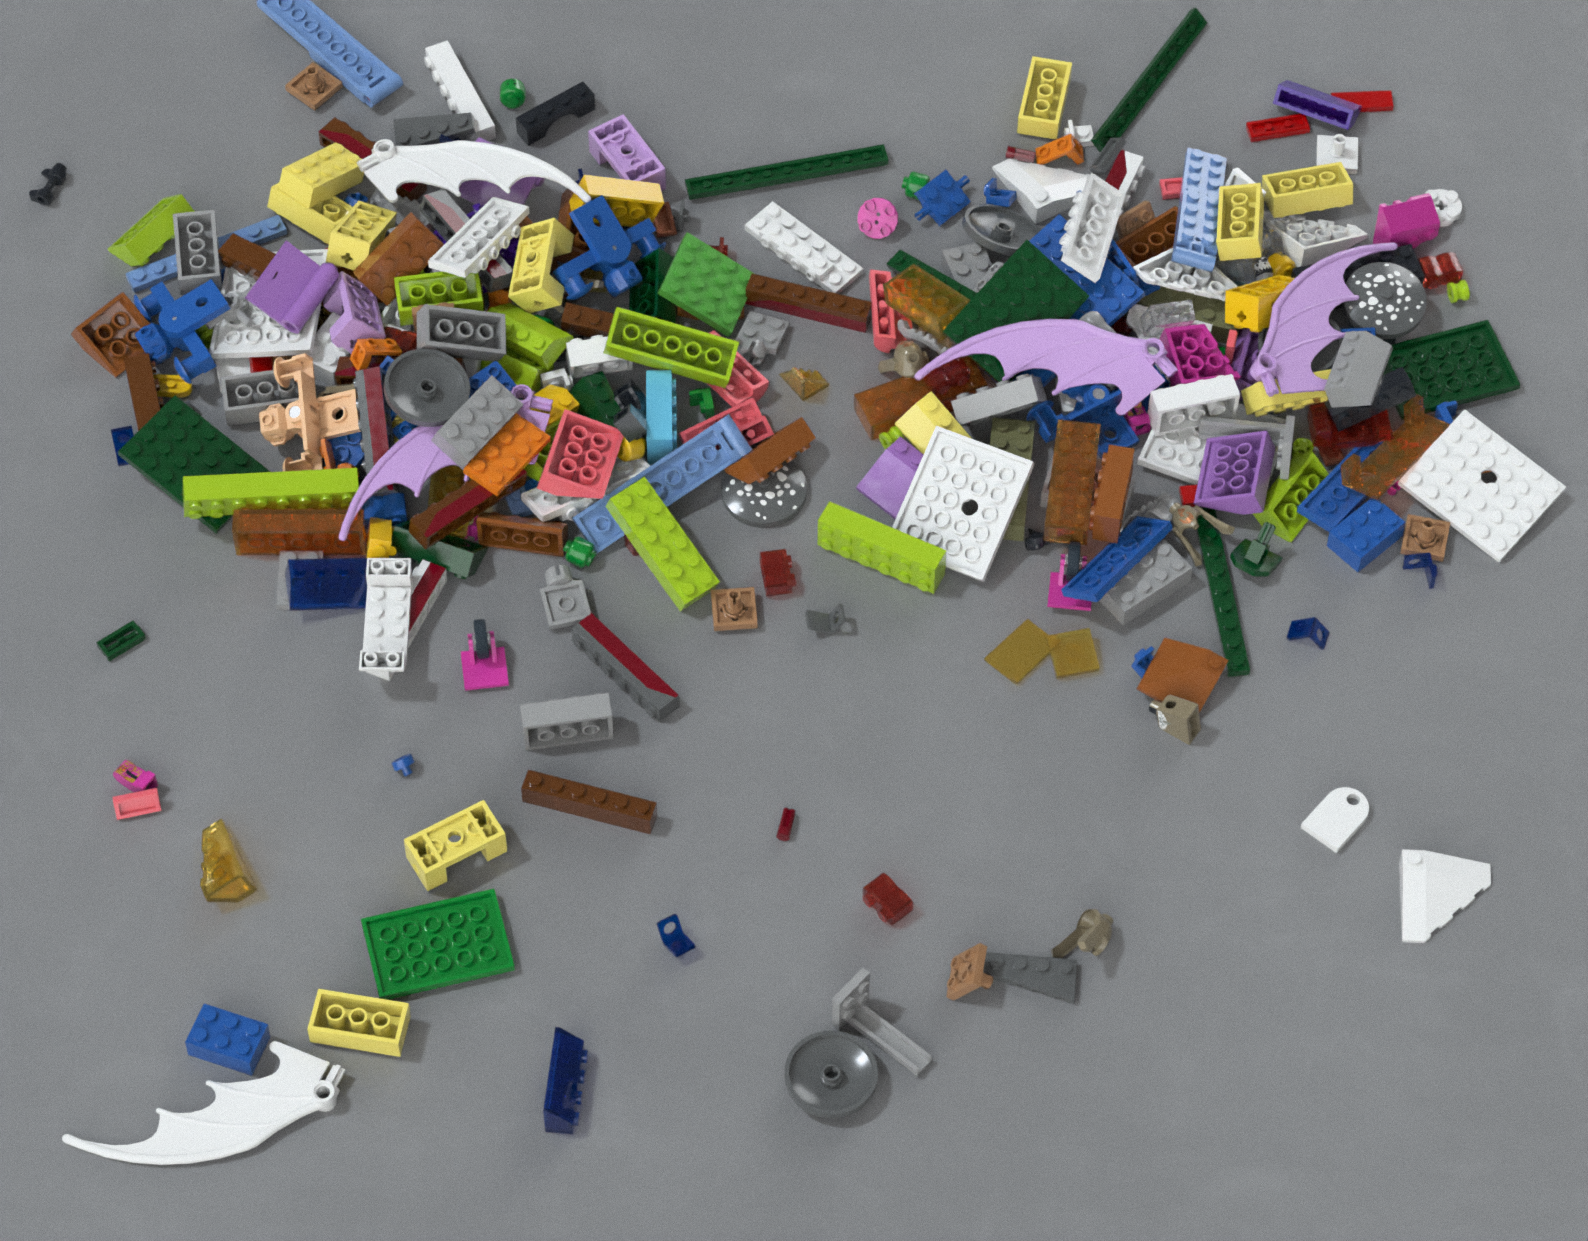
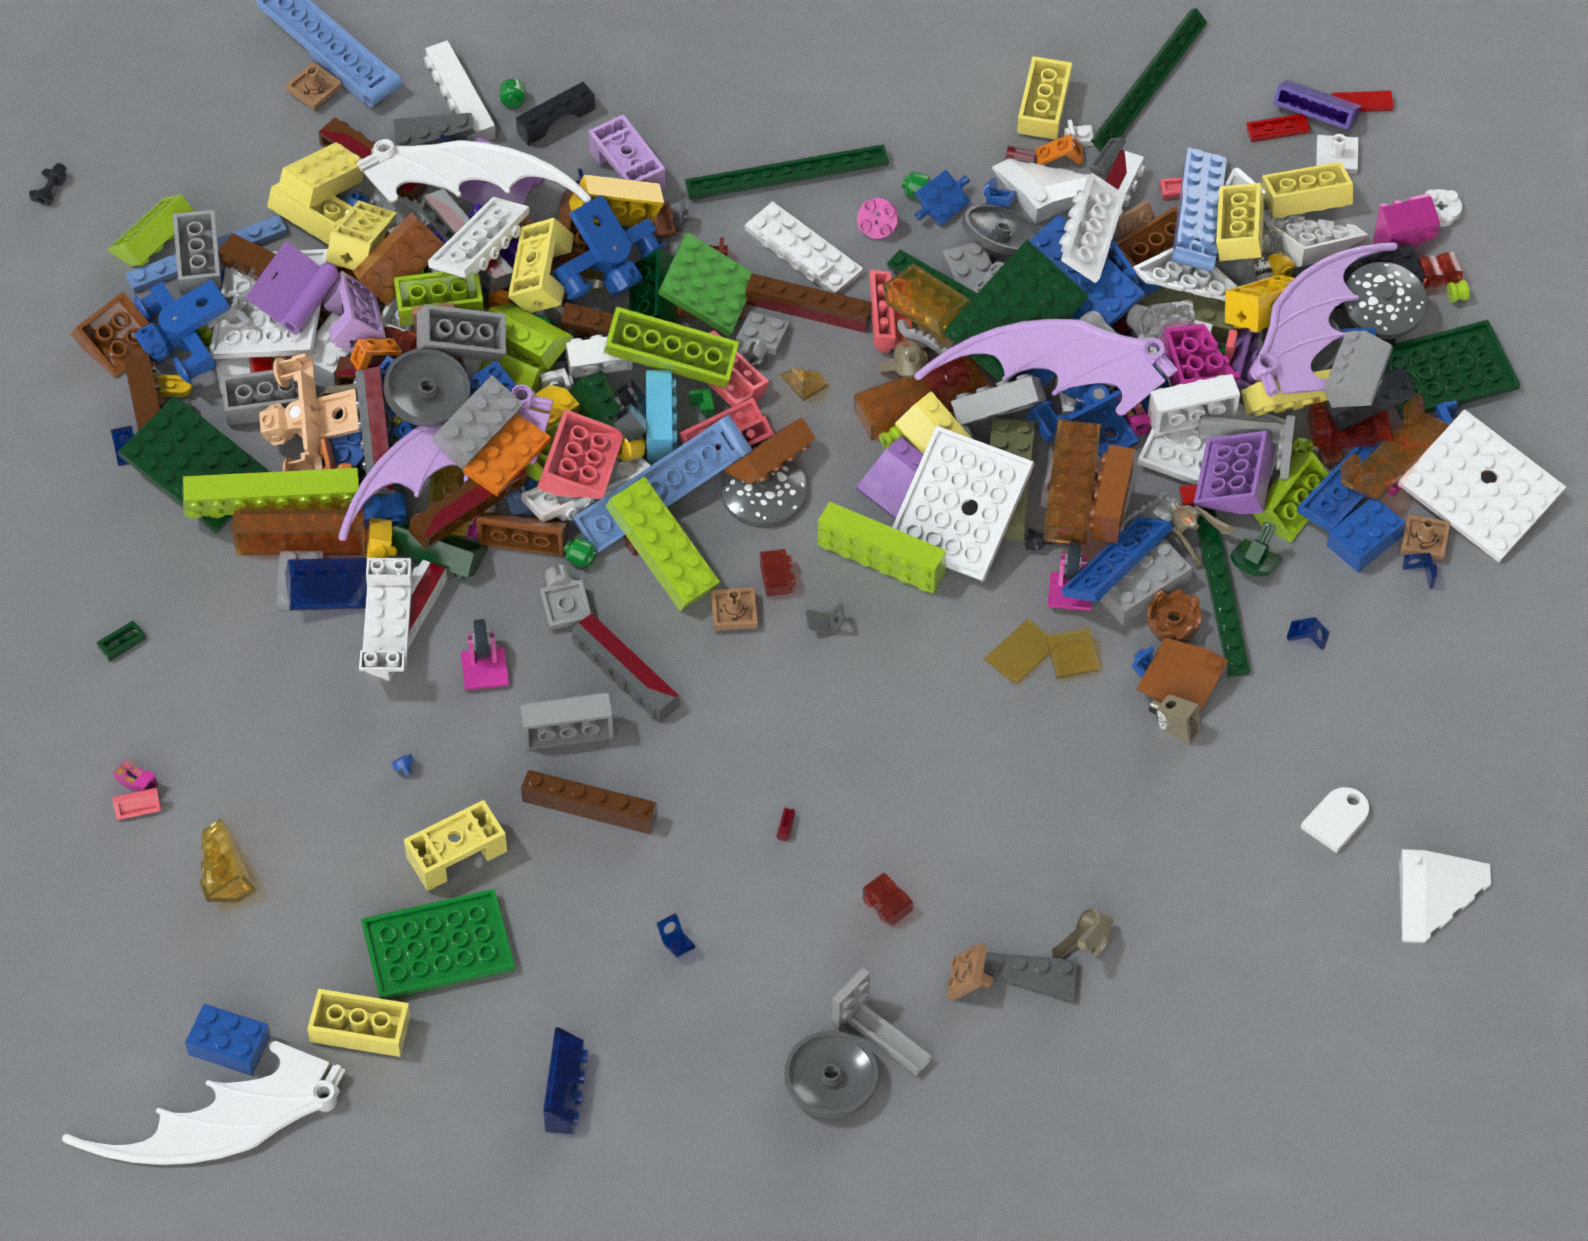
(1176, 604): none -> dark orange plate

